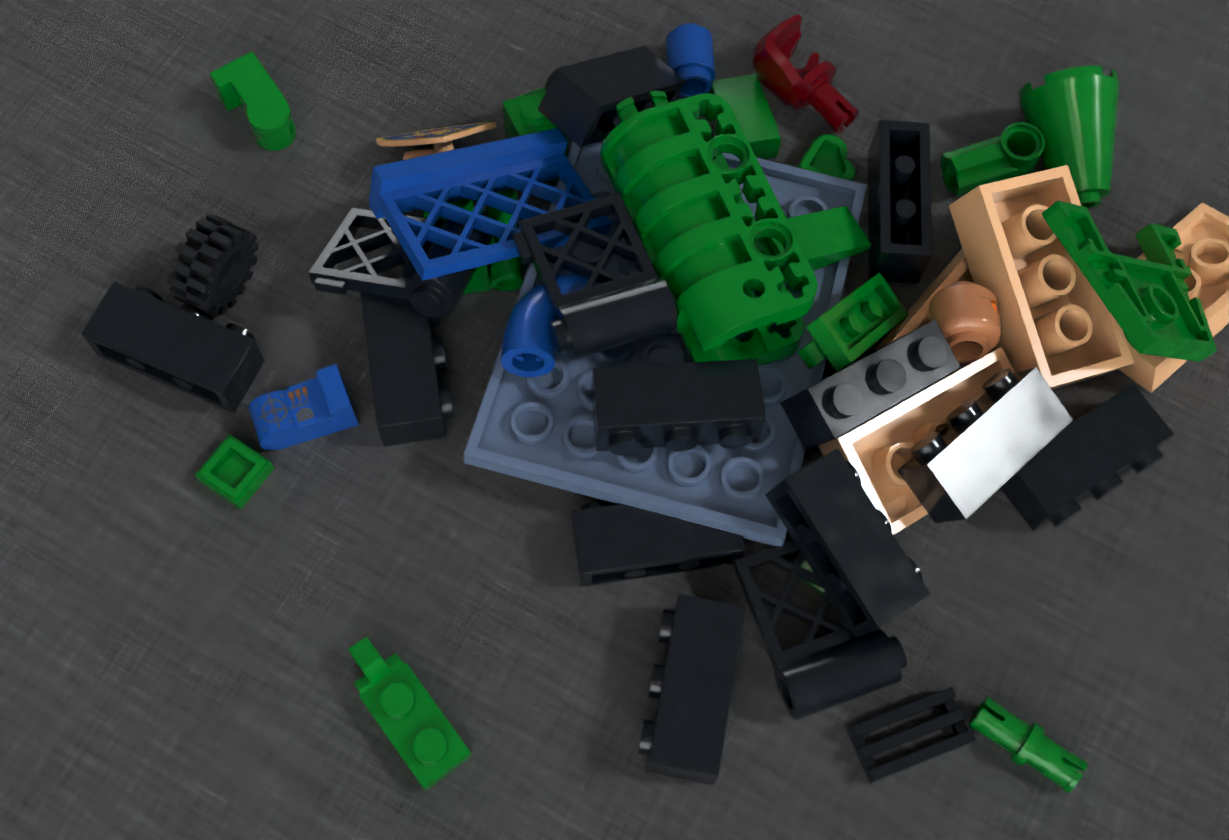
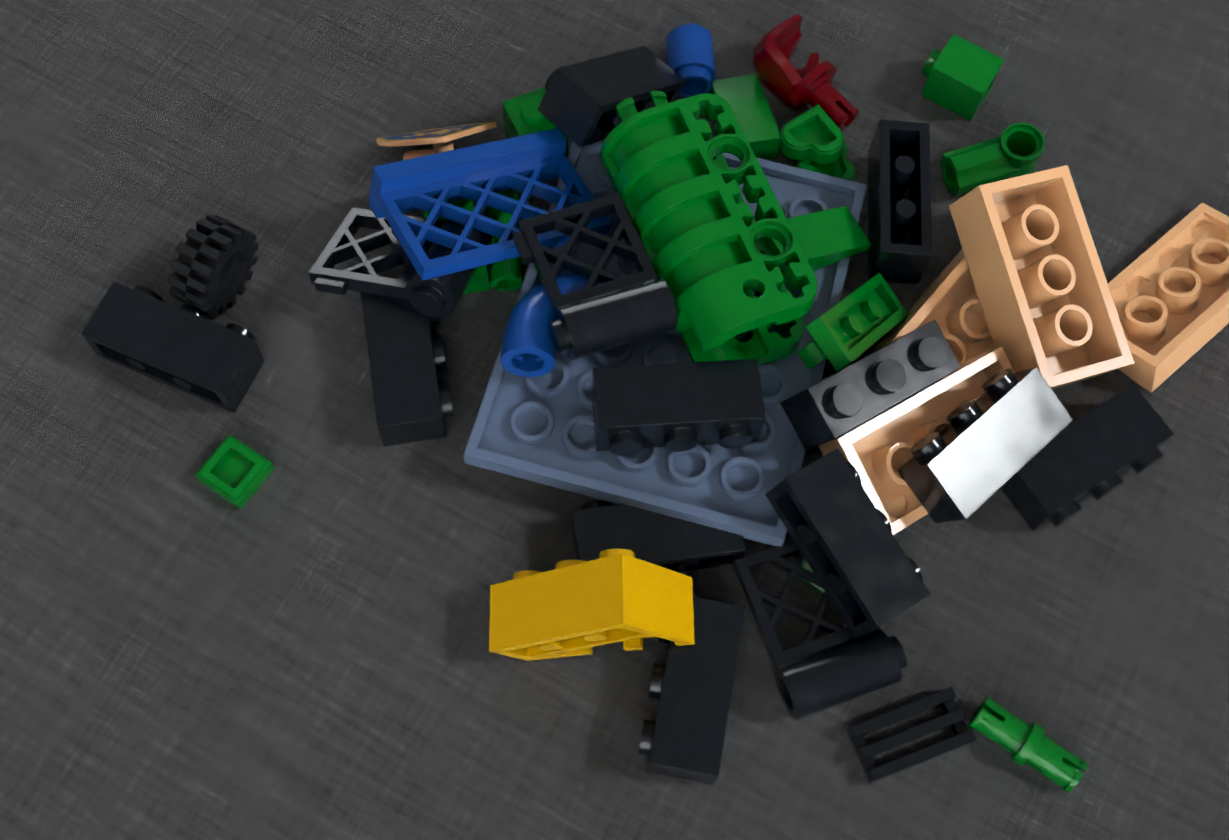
(250, 87): green leg -> none
(303, 411): blue leg -> none
(408, 715): green hinge -> none
(590, 606): none -> yellow wedge
(812, 136): none -> green tile
(960, 76): none -> green brick
(967, 319): nougat head -> none
(1078, 125): green cone -> none
(1140, 294): green wing -> none

